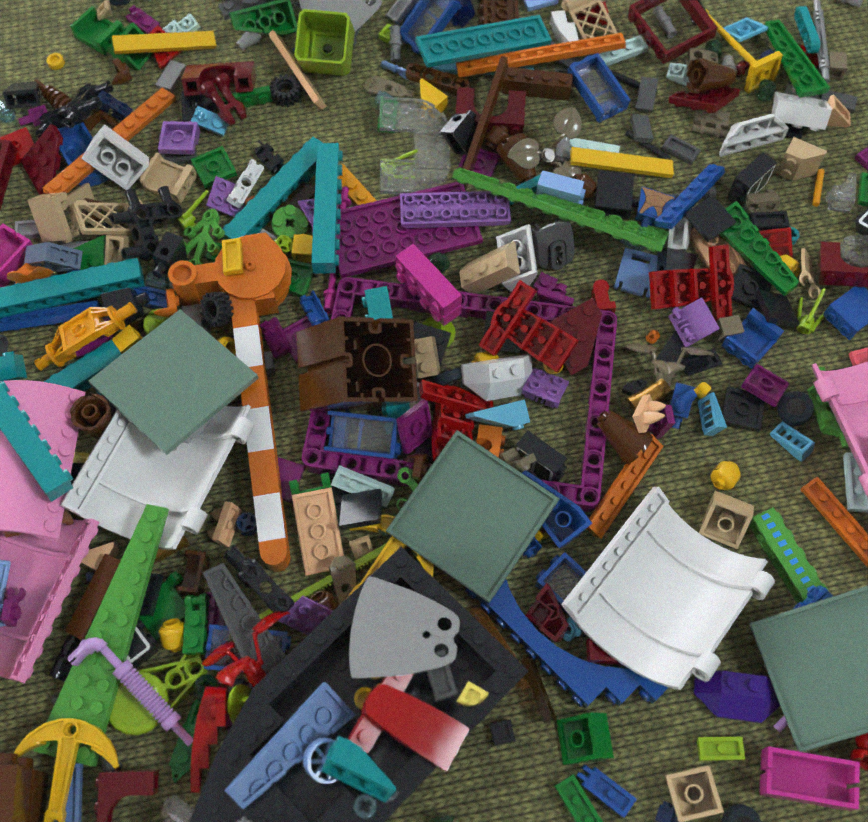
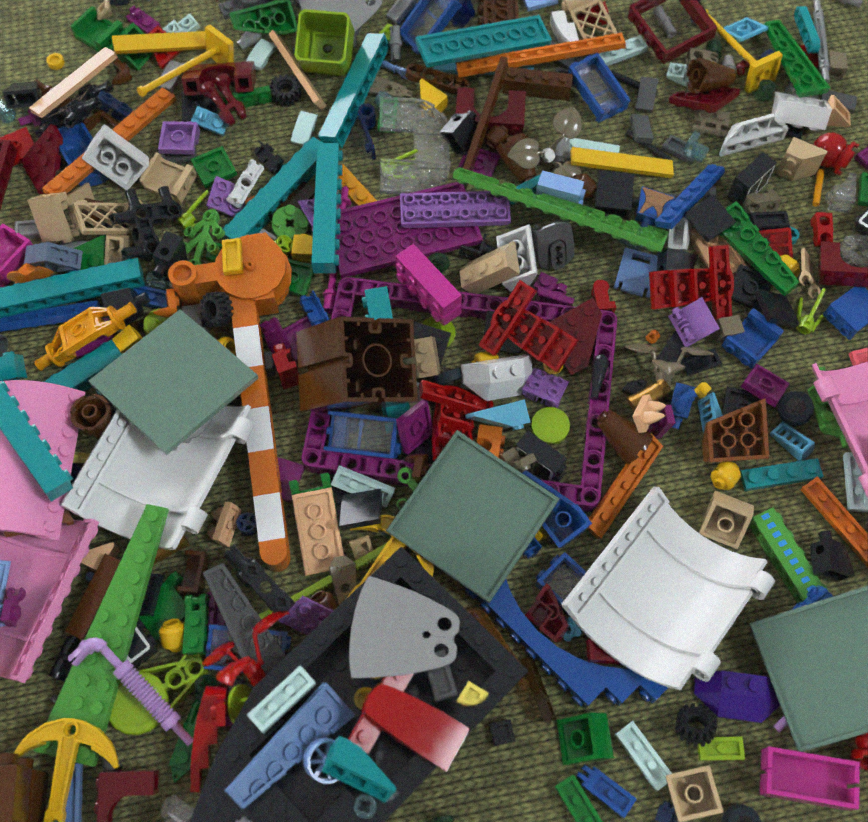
(73, 82): none -> light nougat tile
(217, 48): none -> yellow tile
(261, 53): none -> light aqua slope
(281, 699): none -> light aqua plate
(285, 366): none -> red hips
(303, 128): none -> light aqua slope
(354, 89): none -> teal brick
(367, 121): none -> clear blue door
(483, 249): none -> black bracket
(550, 425): none -> lime tile
(599, 370): none -> black piece
(643, 755): none -> light aqua plate
(694, 149): none -> clear light blue panel
(696, 735): none -> black tyre
(737, 435): none -> dark orange wedge
(781, 474): none -> teal plate
(822, 228): none -> red leg
(830, 558): none -> black torso
(838, 151): none -> red tile

